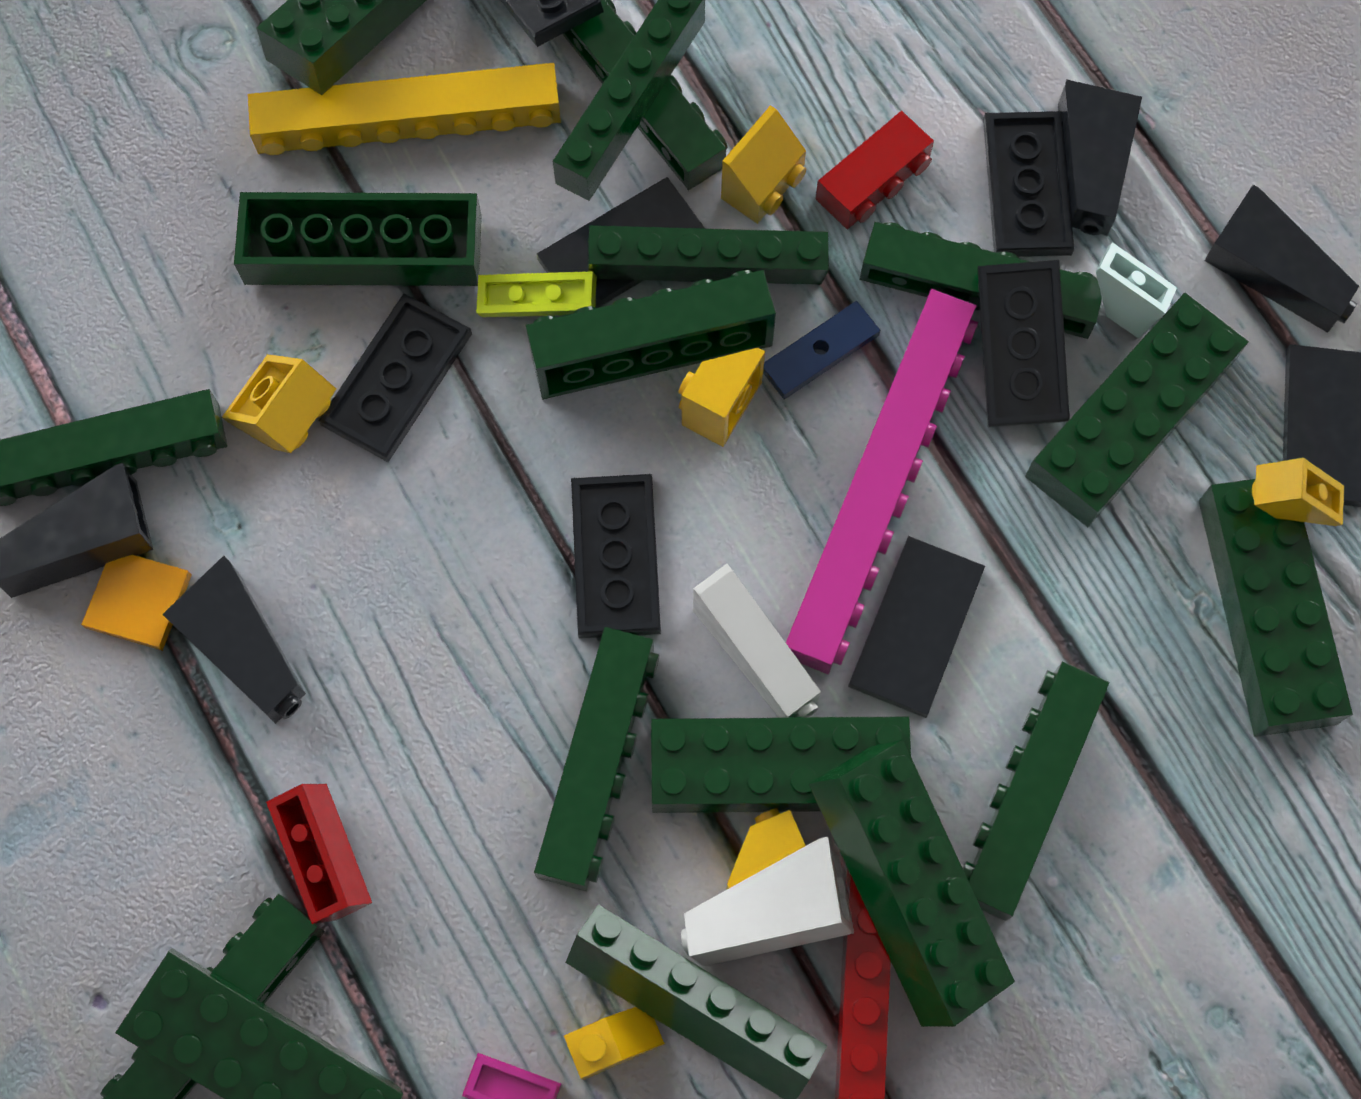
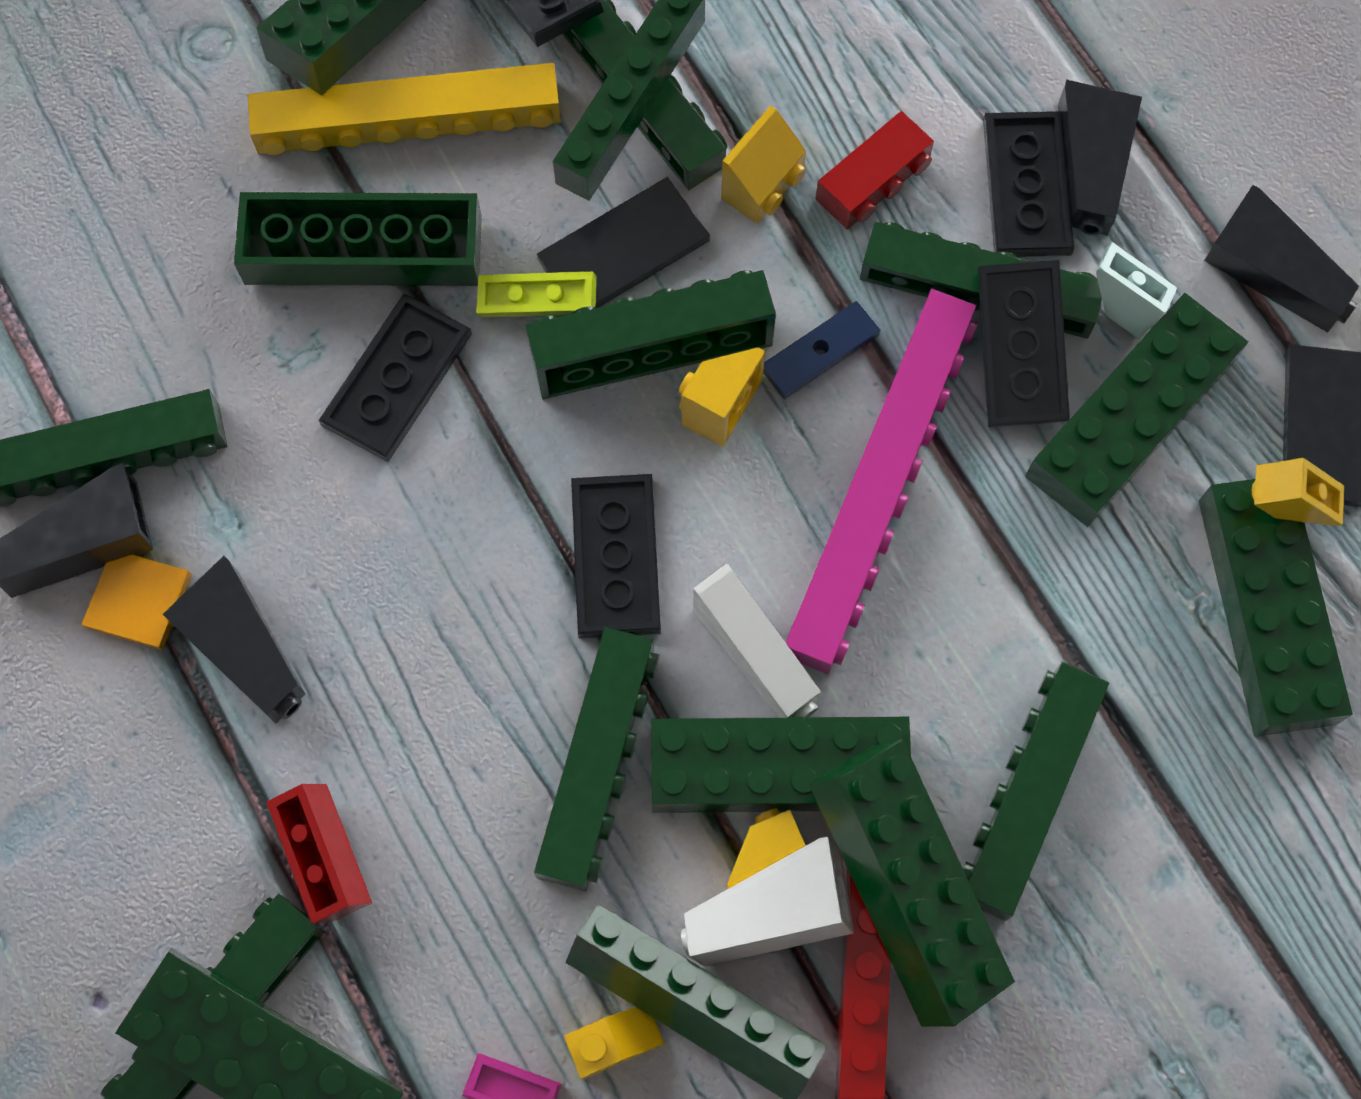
(280, 402): yellow slope -> none
(706, 254): dark green brick -> none
(916, 627): black tile -> none

